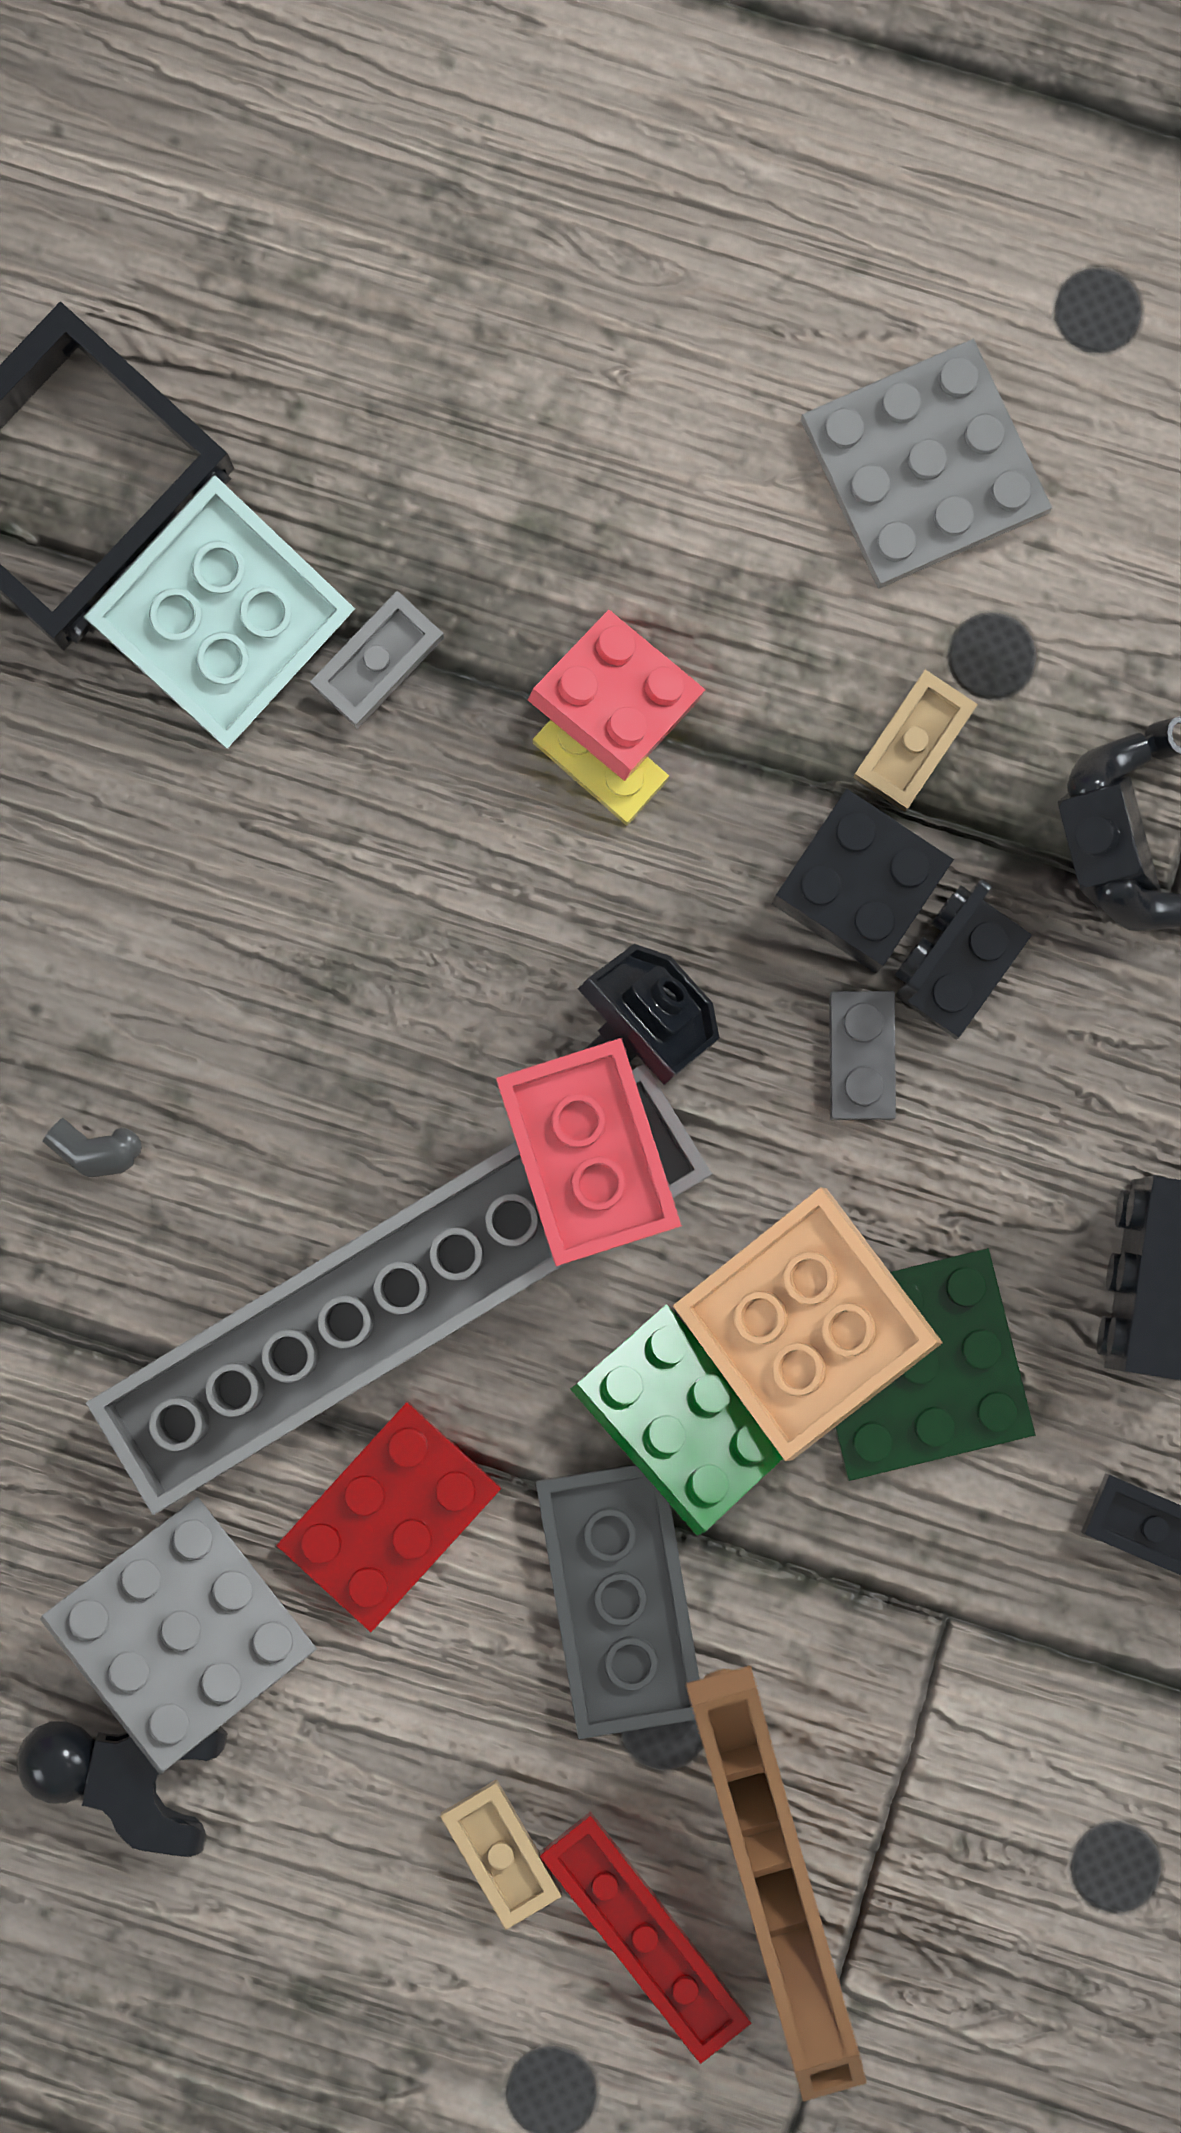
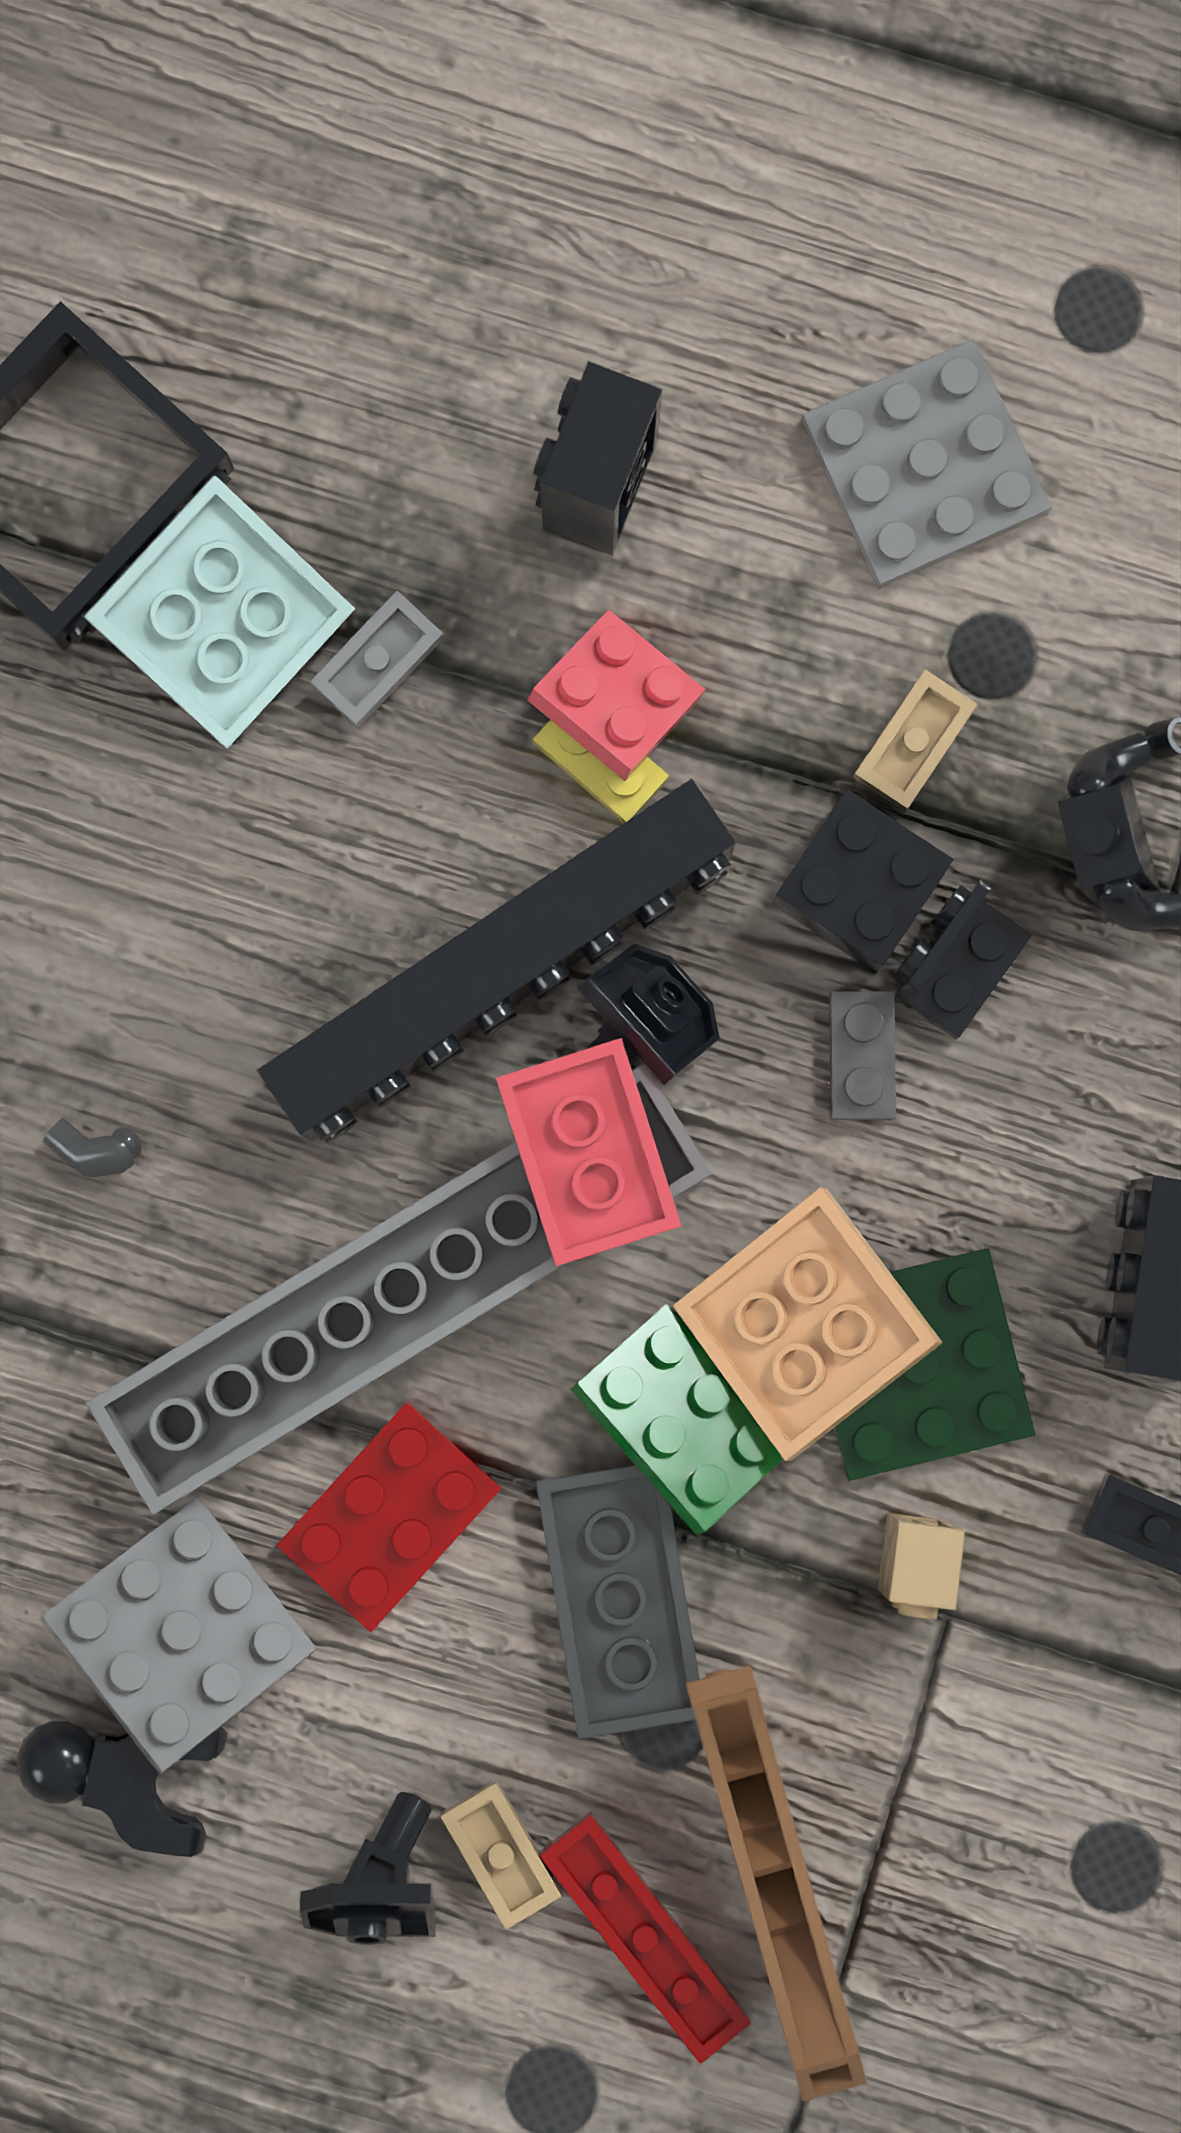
(376, 1892): none -> black piece
(500, 962): none -> black brick
(599, 457): none -> black brick
(920, 1564): none -> tan brick

